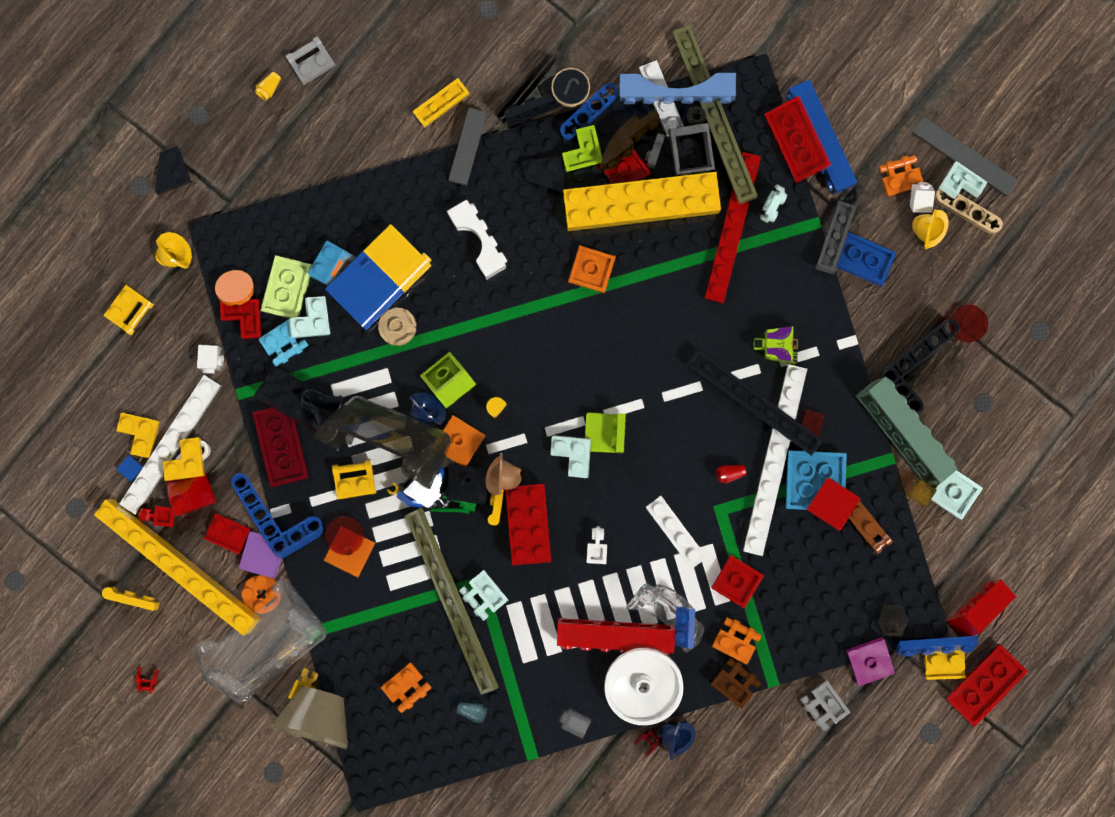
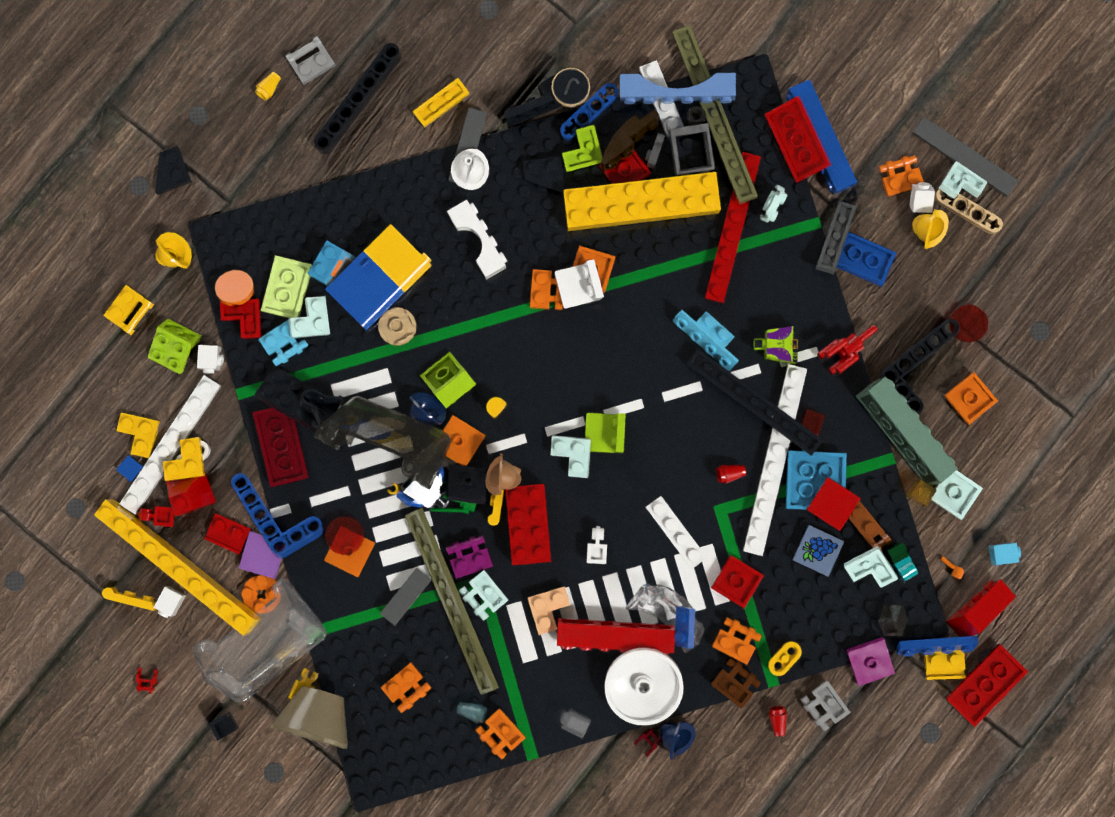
(169, 602): none -> white brick
(173, 345): none -> lime bracket
(223, 726): none -> black panel
(356, 485): yellow plate -> none
(357, 107): none -> black beam
(405, 596): none -> dark grey tile
(470, 169): none -> white helmet
(471, 562): none -> magenta plate
(504, 729): none -> orange plate
(541, 291): none -> orange plate
(544, 604): none -> light nougat plate
(579, 284): none -> white bracket
(709, 335): none -> medium azure bracket
(778, 720): none -> red cone
(784, 658): none -> yellow plate
(818, 550): none -> sand blue tile
(846, 349): none -> red plant
(874, 563): none -> light aqua plate
(901, 561): none -> leg
(957, 571): none -> orange hand
(970, 398): none -> orange plate
(1004, 553): none -> medium azure brick

